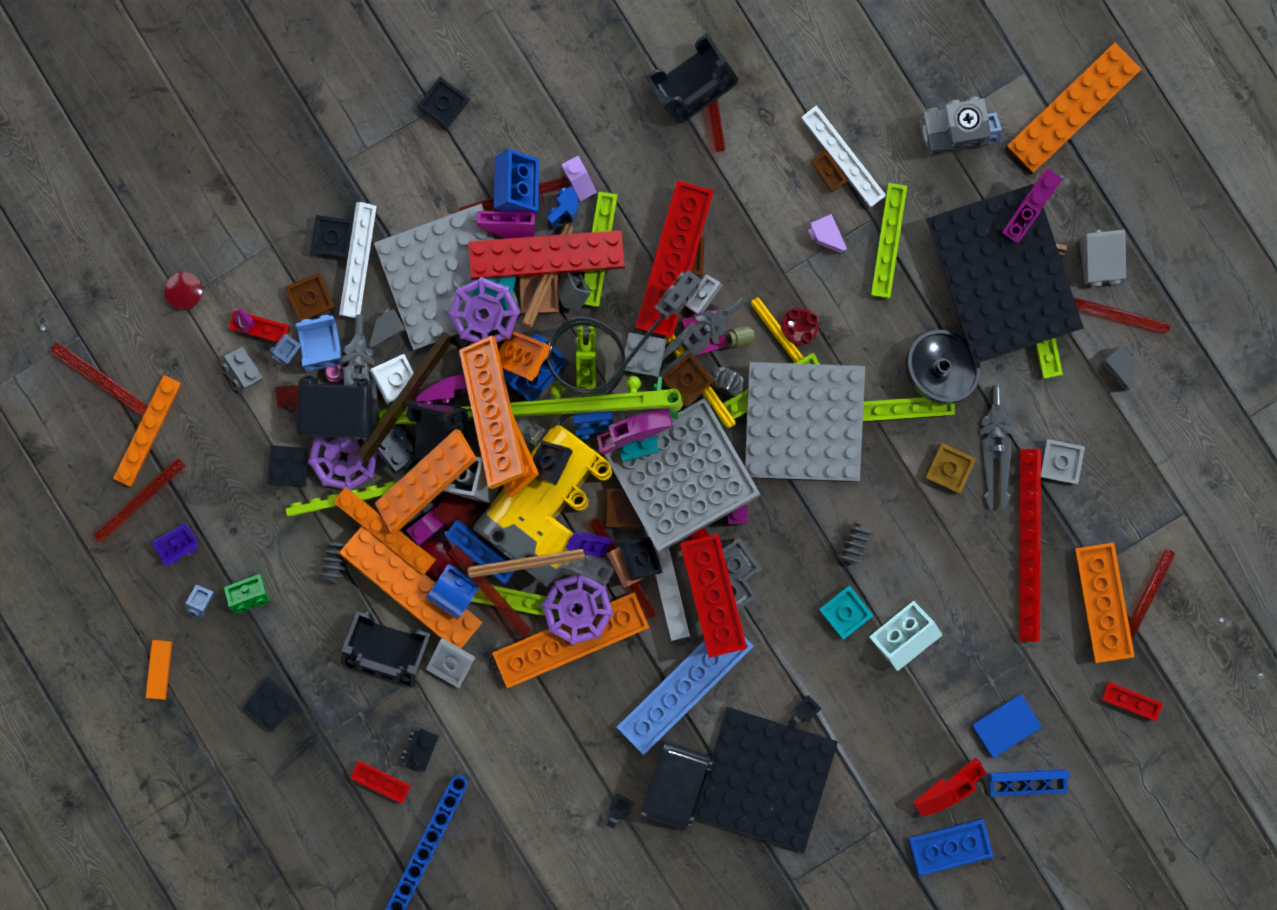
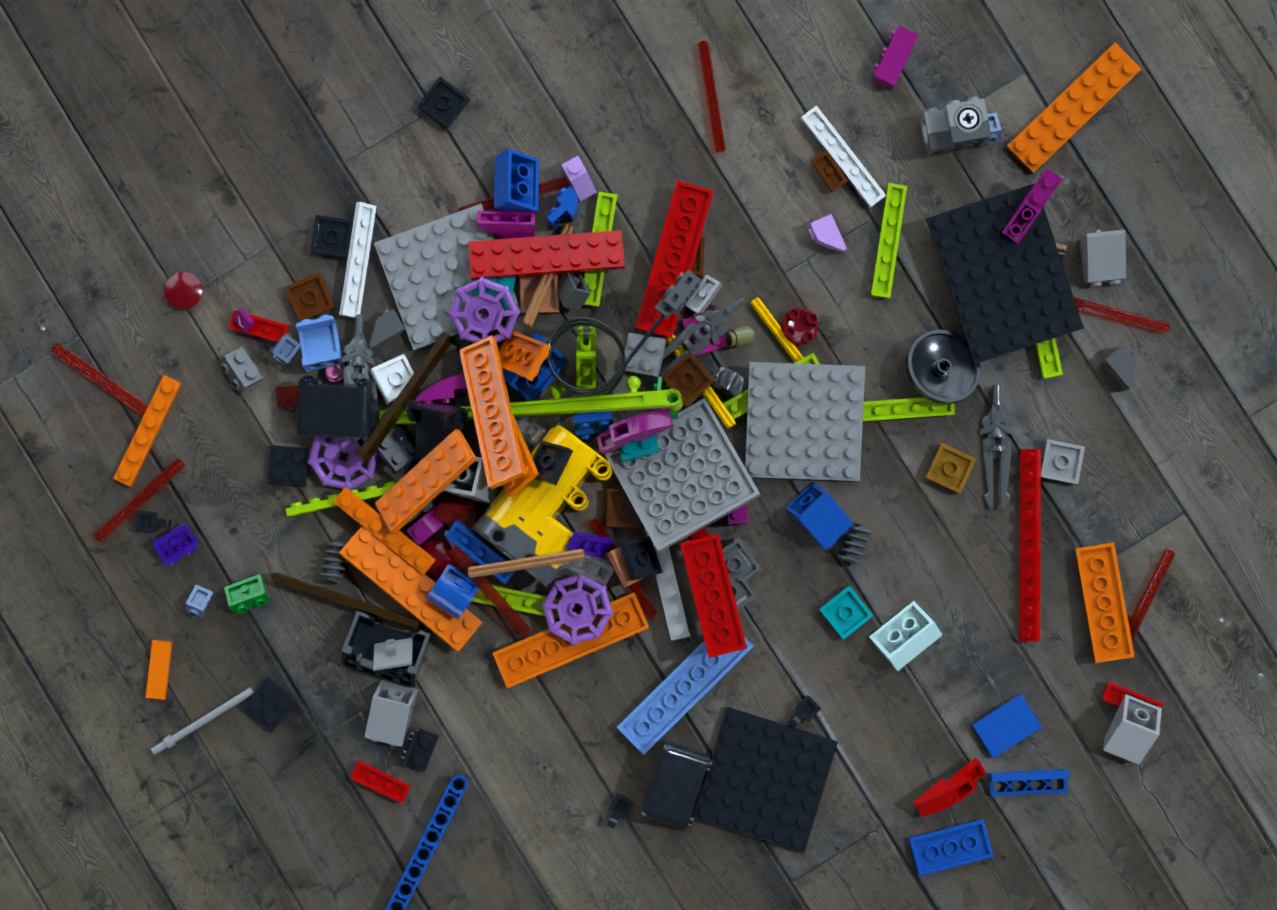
(149, 521): none -> black plate
(170, 741): none -> light grey bar
(346, 600): none -> dark brown tile
(390, 713): none -> light grey slope
(393, 654): none -> light grey piece
(450, 663): light grey plate -> none
(694, 82): black windscreen -> none
(820, 515): none -> blue slope
(894, 57): none -> magenta brick
(1133, 729): none -> light grey slope

